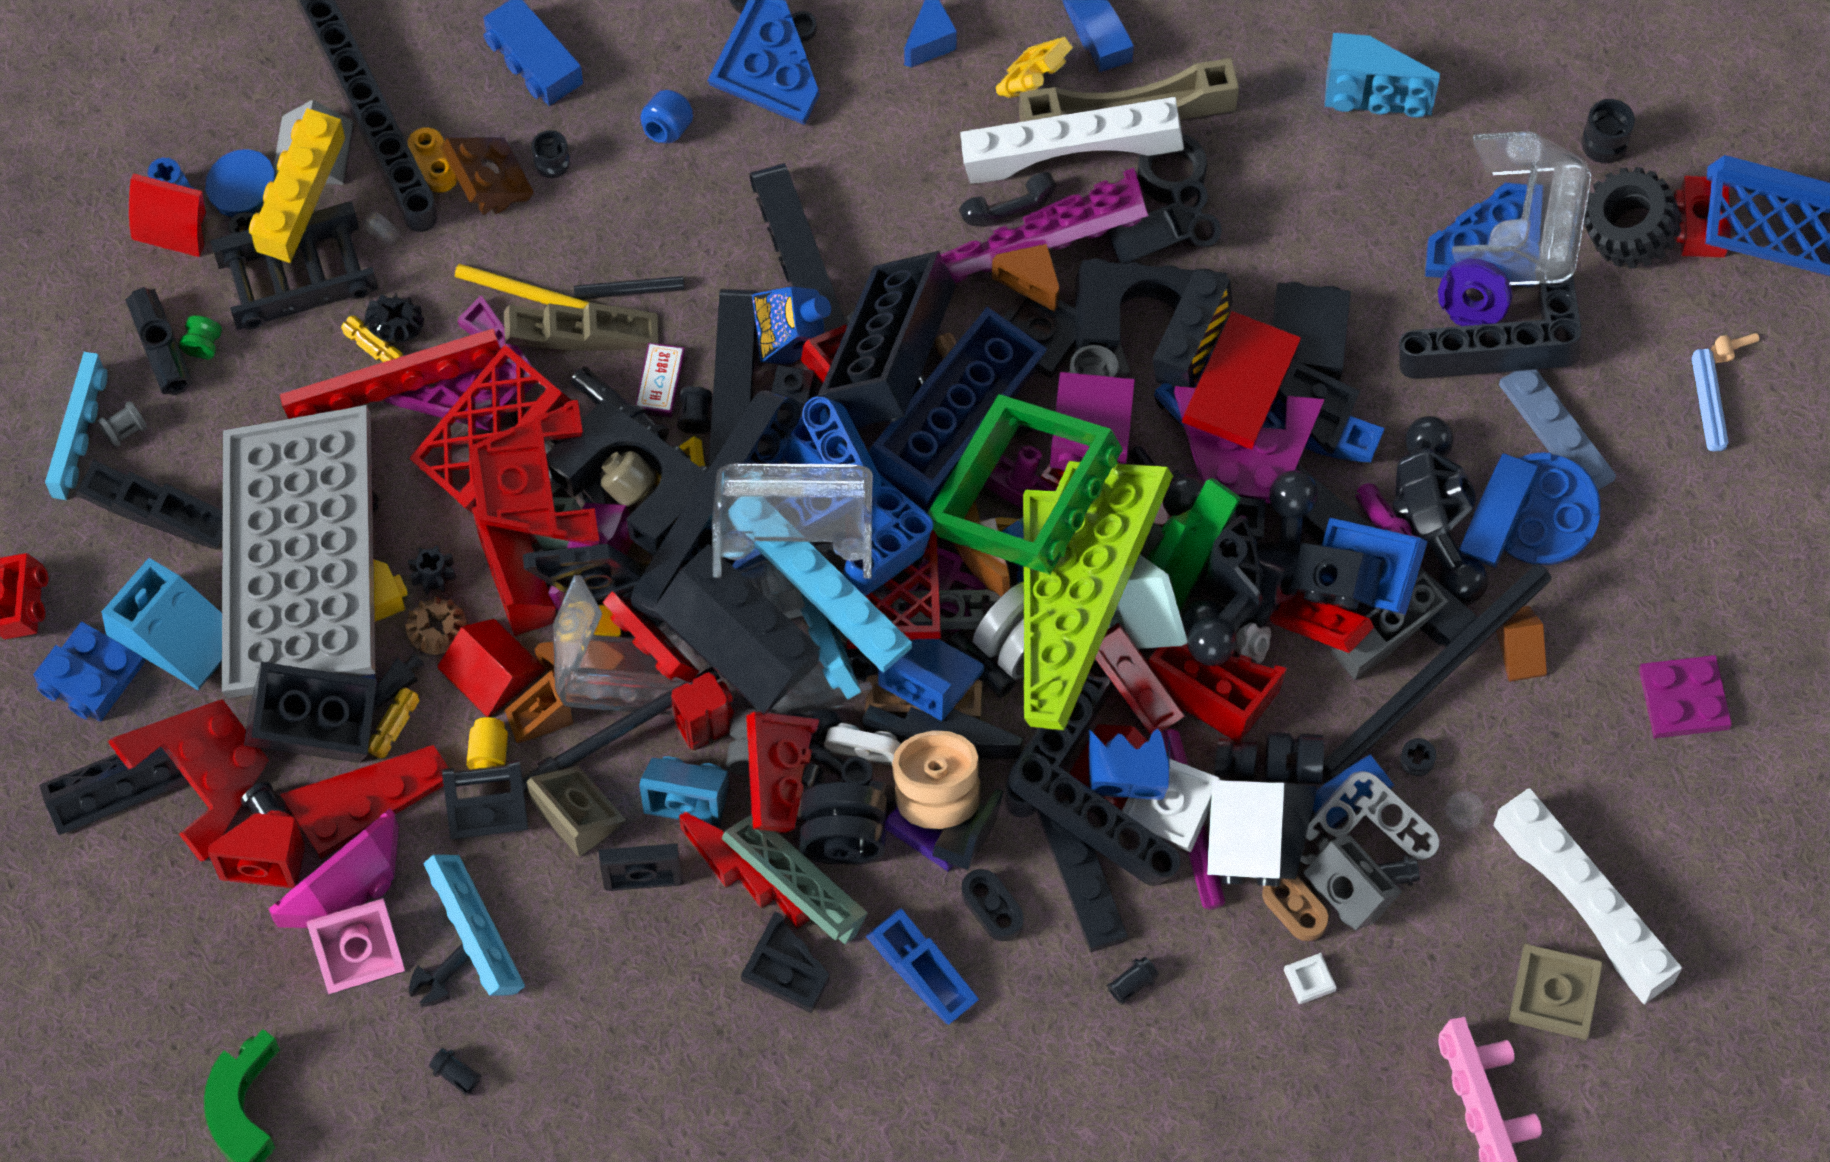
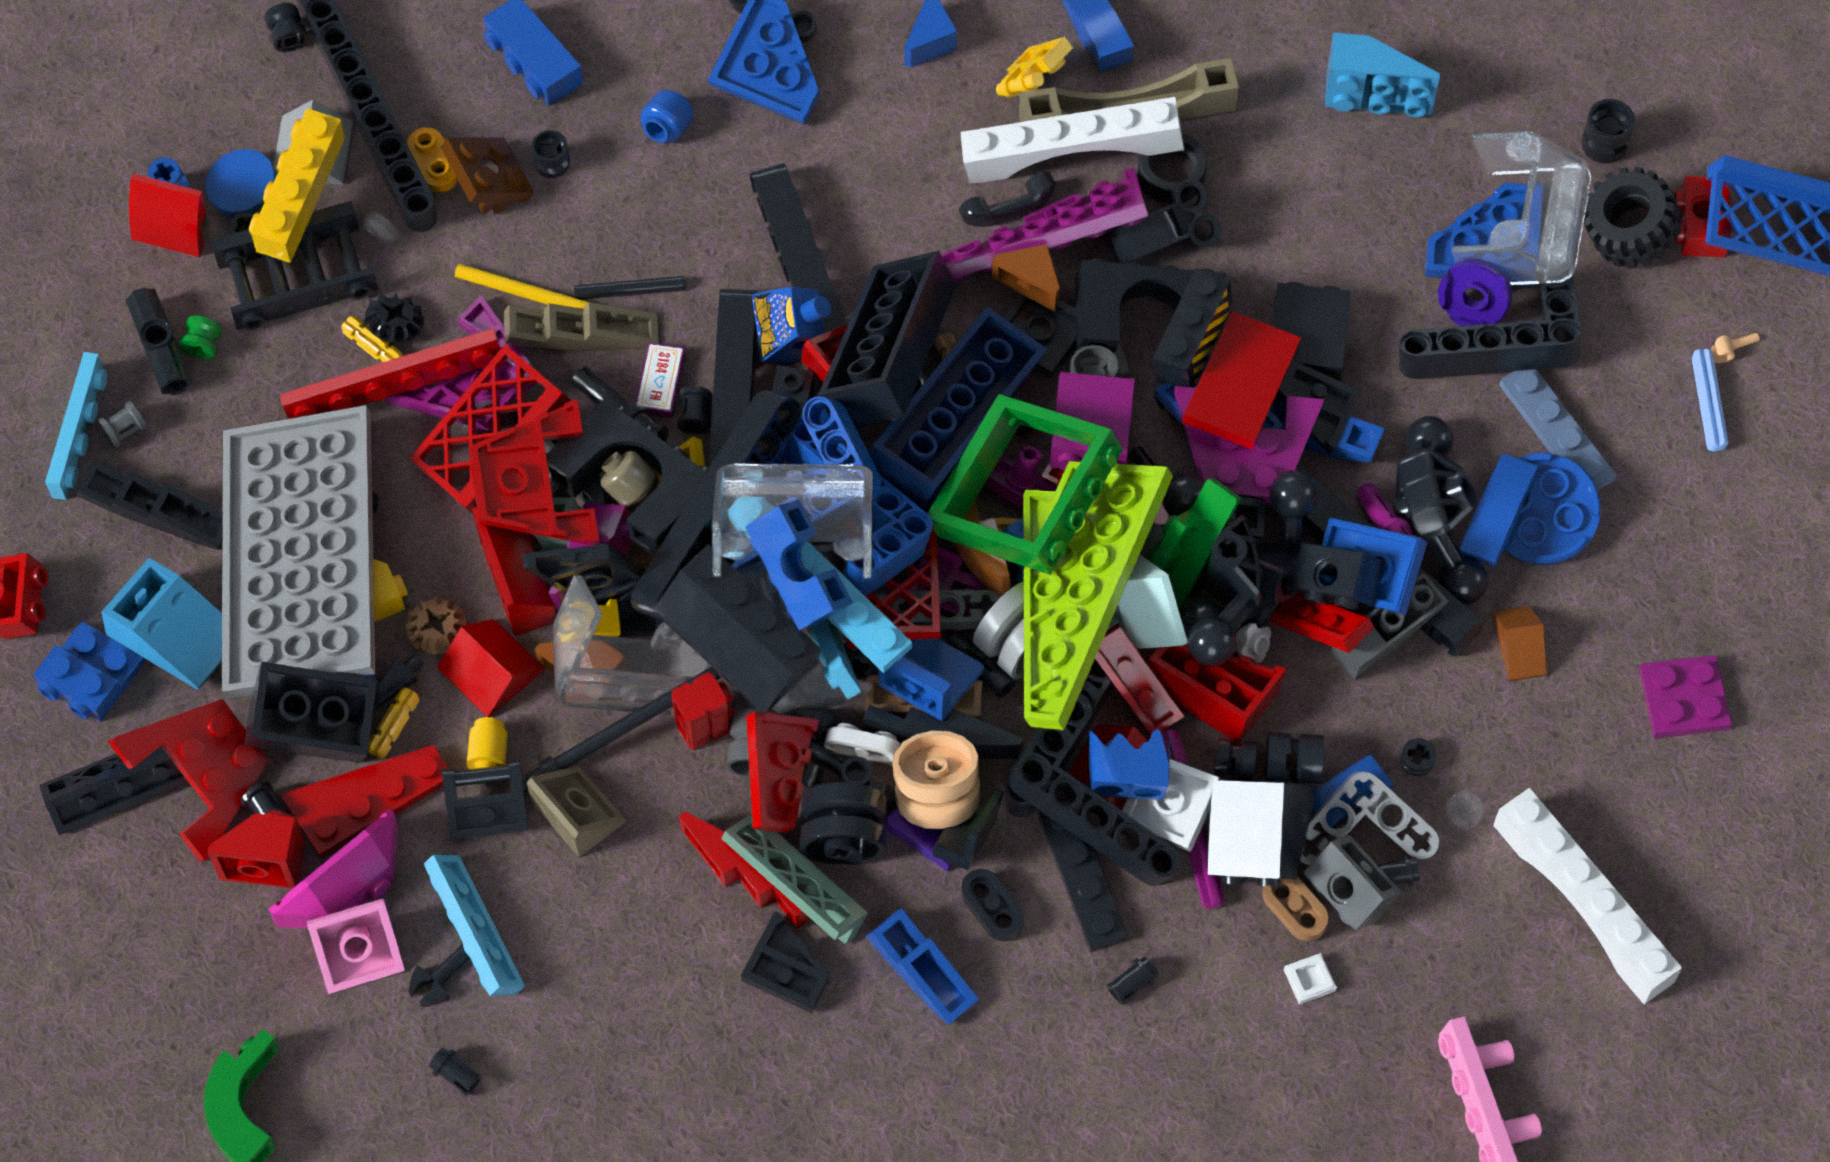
(285, 26): none -> black wheel
(424, 575): black gear -> none
(538, 711): dark orange slope -> none
(640, 867): black plate -> none
(650, 639): red plate -> none
(677, 787): dark azure slope -> none
(779, 541): none -> arch
(1437, 671): black axle -> none
(1555, 991): dark tan plate -> none

